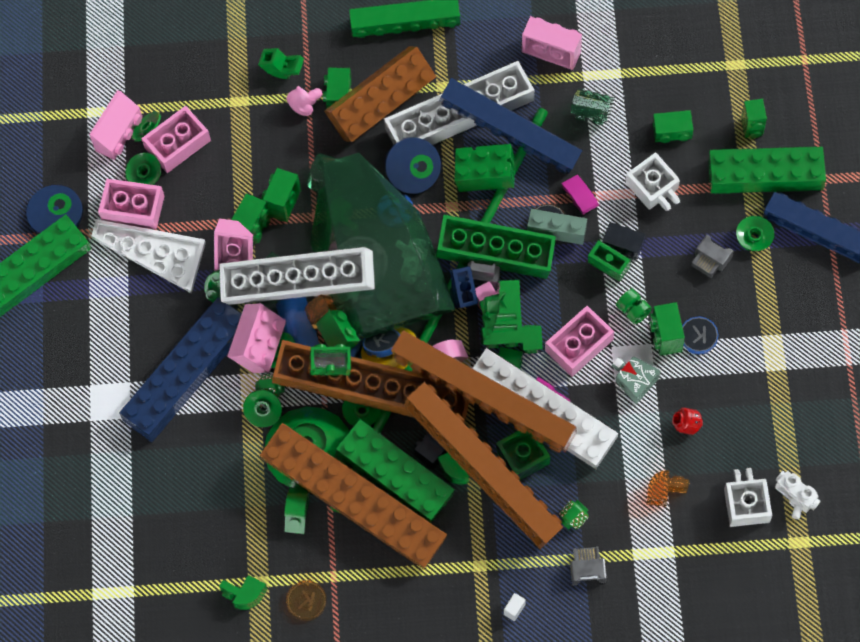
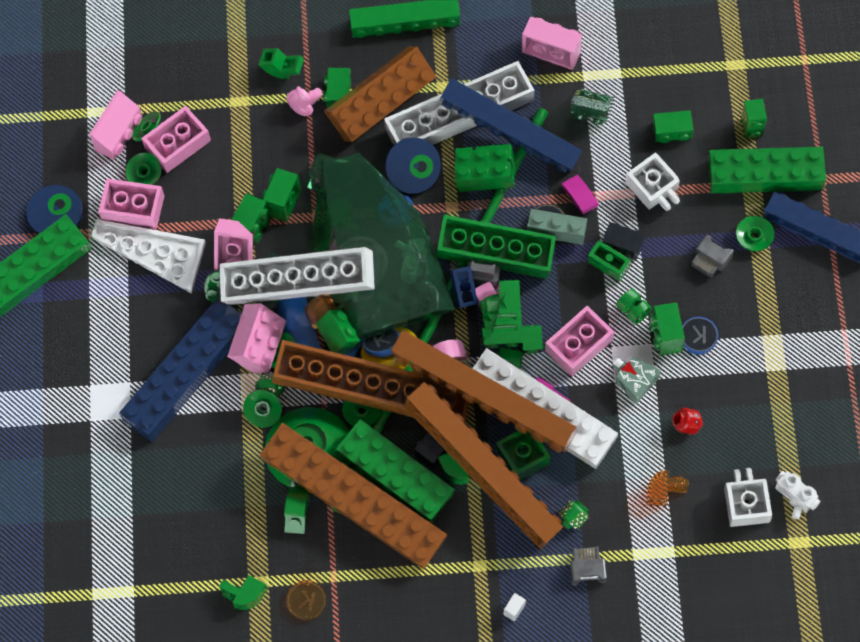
(330, 360): green window -> none

